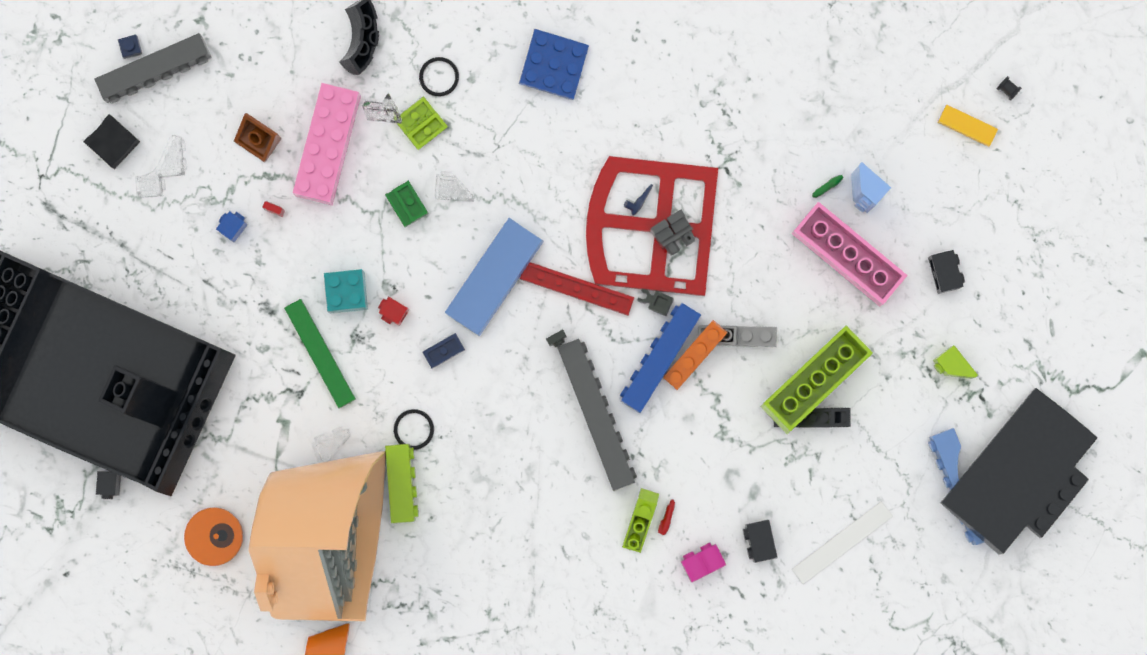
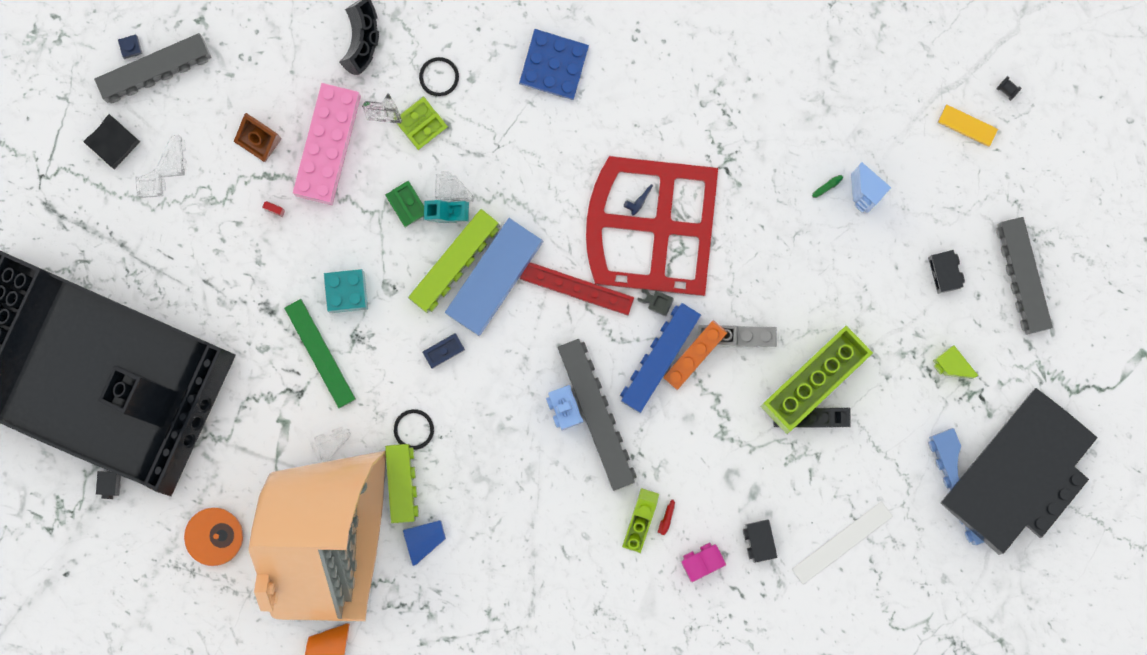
(231, 225): blue brick -> none
(392, 311): red brick -> none
(423, 539): none -> blue slope
(445, 211): none -> teal brick
(454, 260): none -> lime brick
(557, 338): pearl dark grey plate -> none
(565, 408): none -> light blue hinge
(680, 228): dark grey hips -> none
(849, 254): bright pink brick -> none
(1024, 275): none -> dark grey brick

